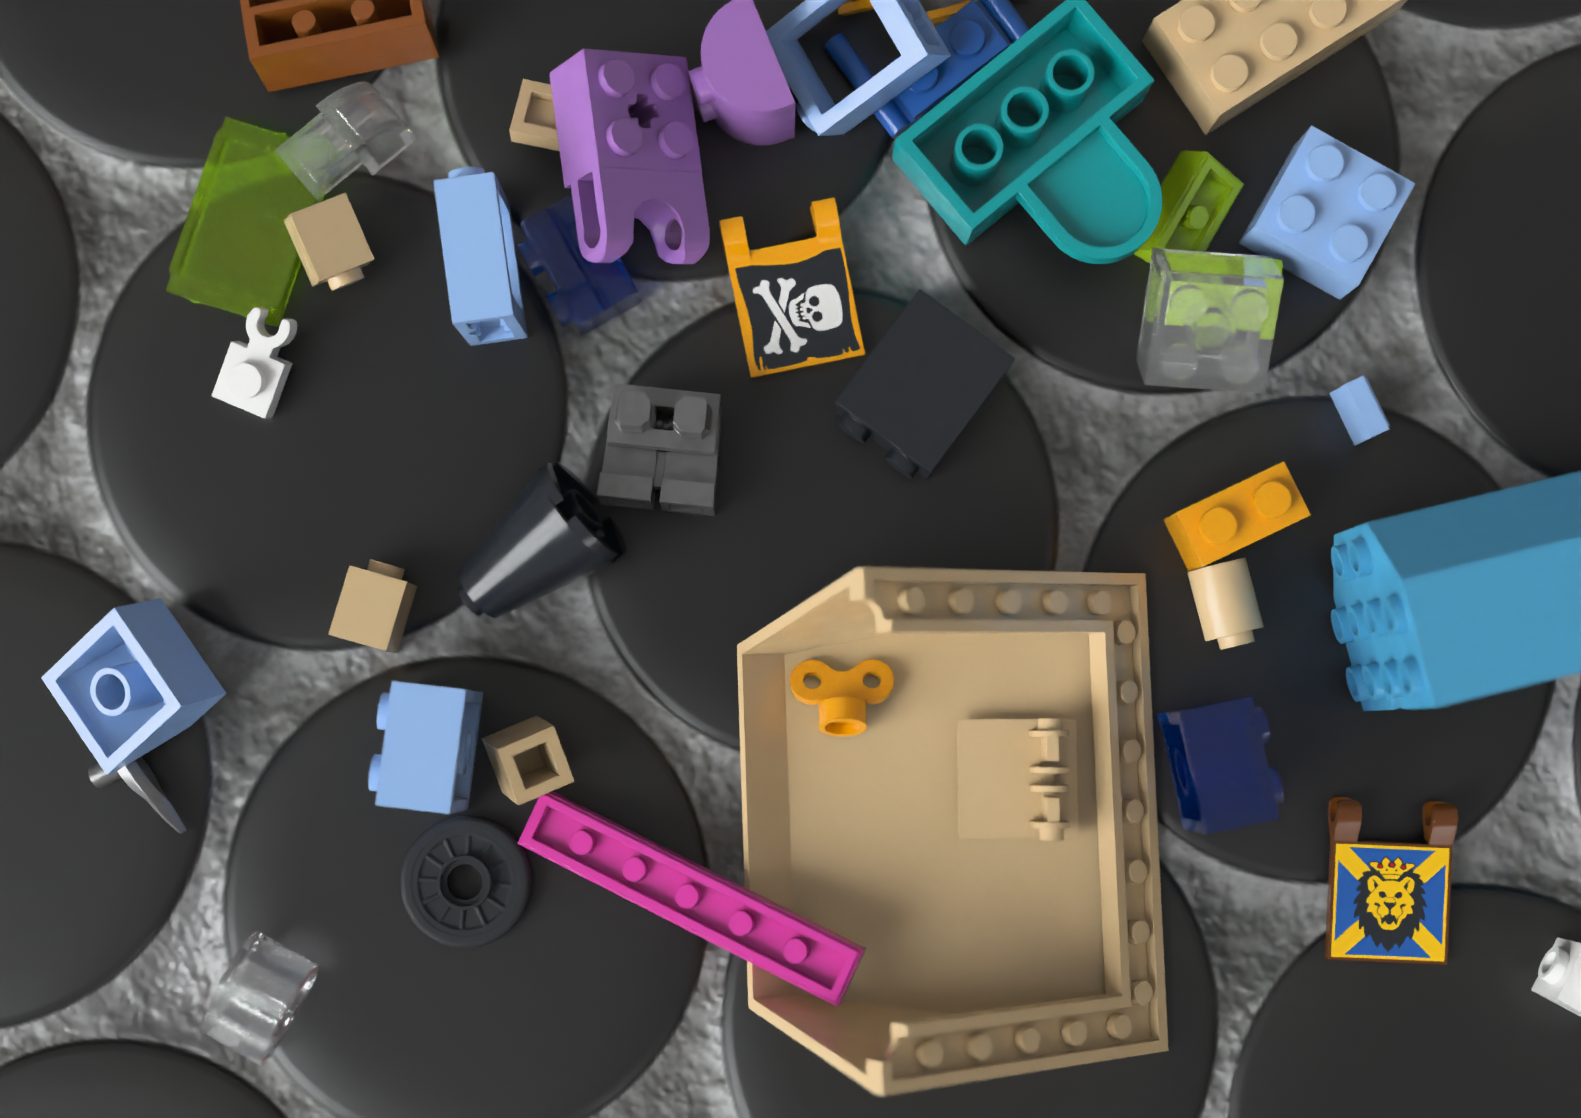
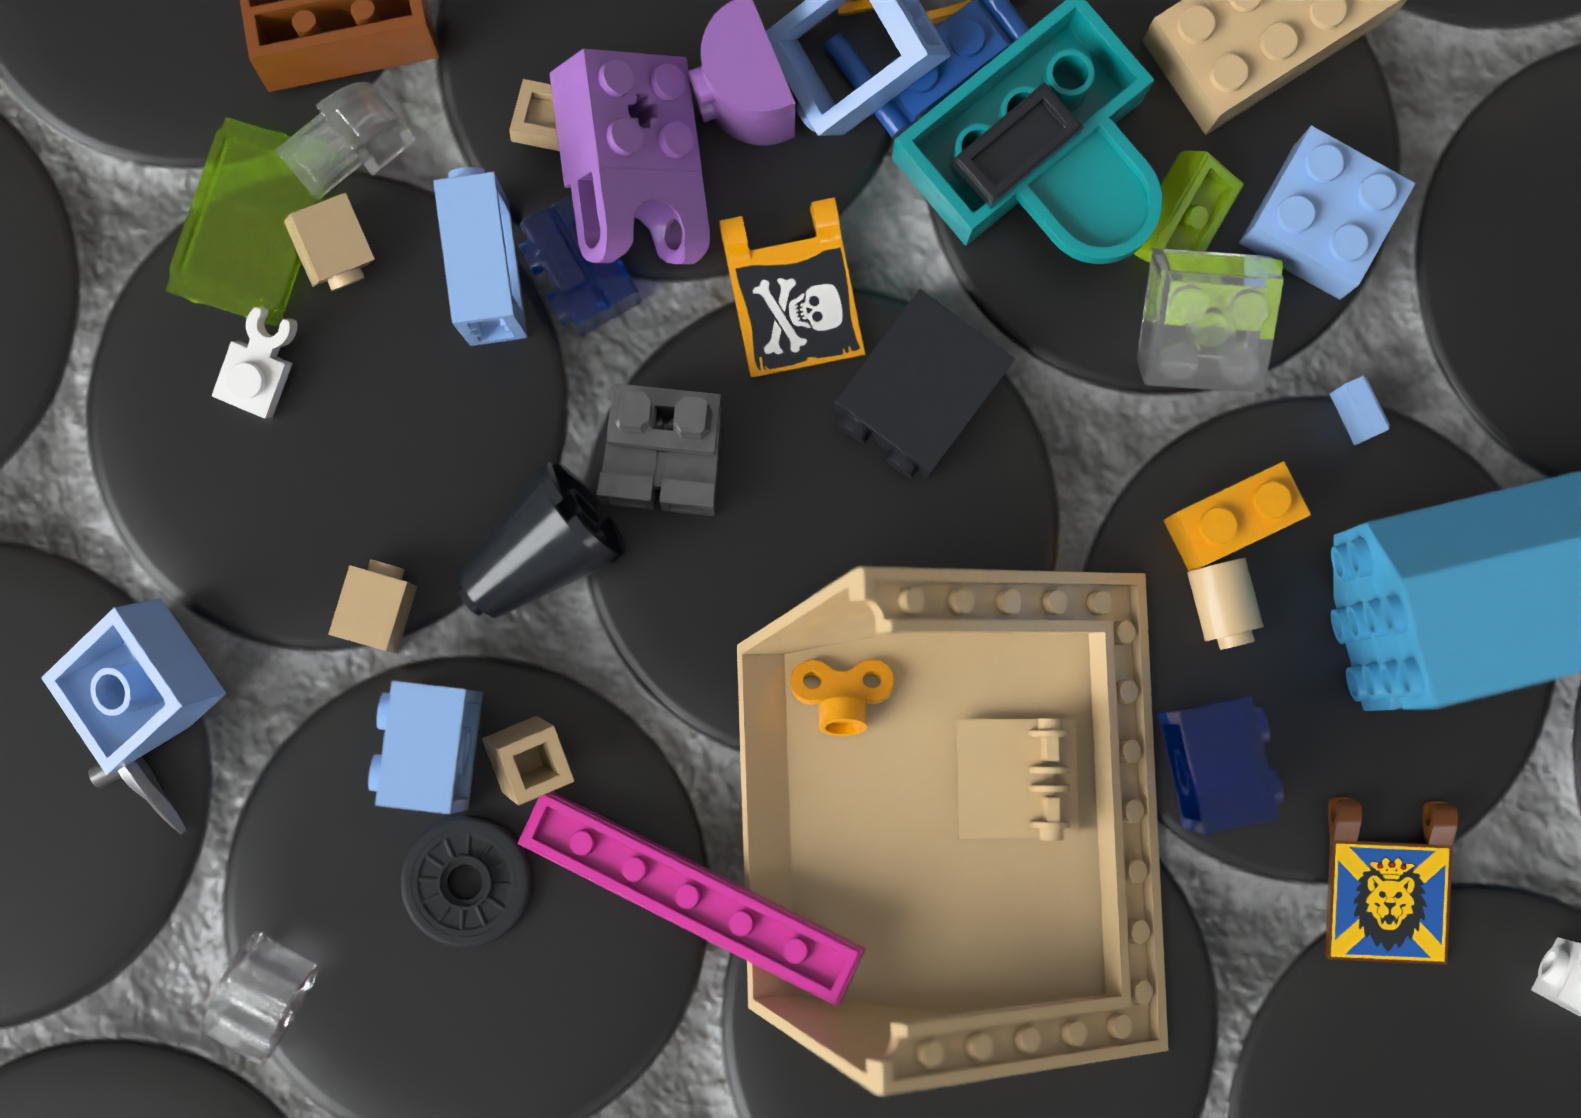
(1017, 145): none -> black tile

